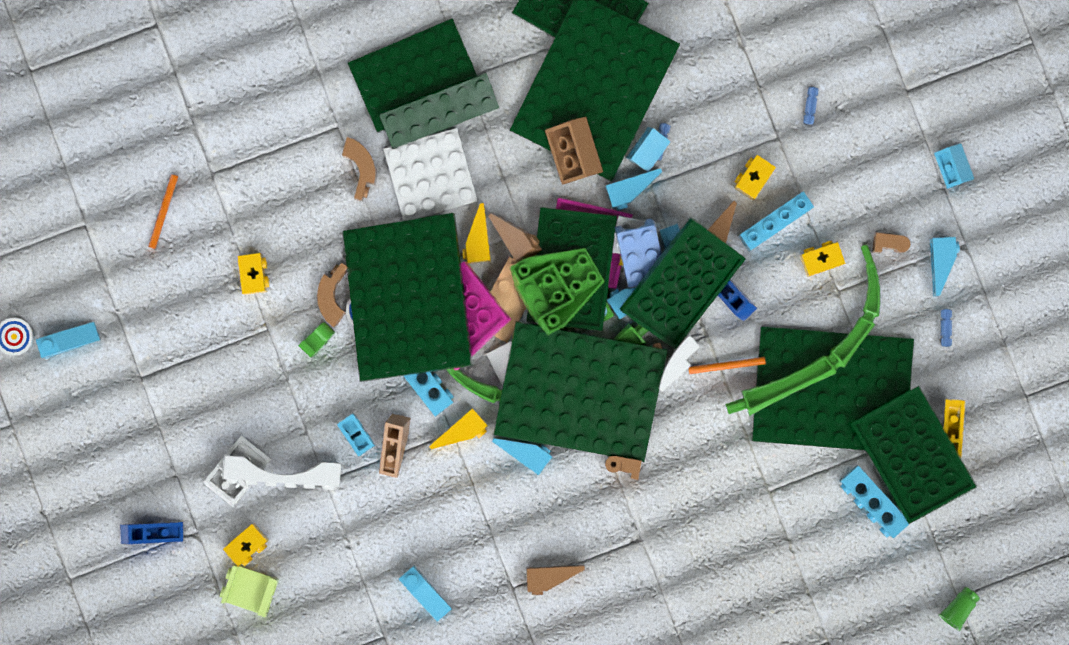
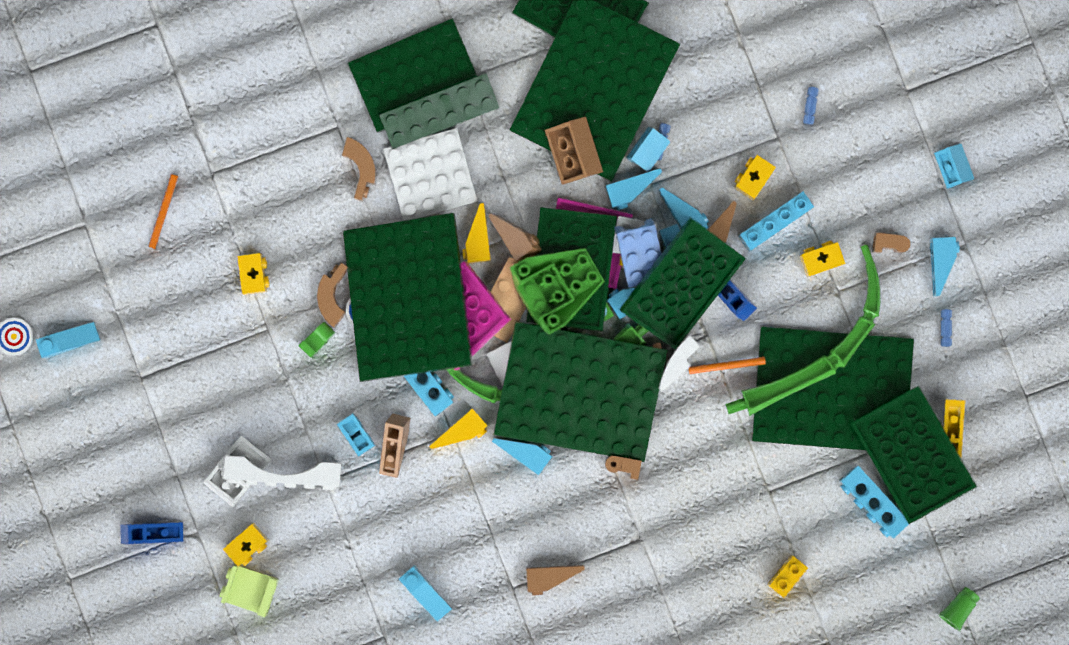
(681, 210): none -> medium azure slope
(787, 576): none -> yellow brick

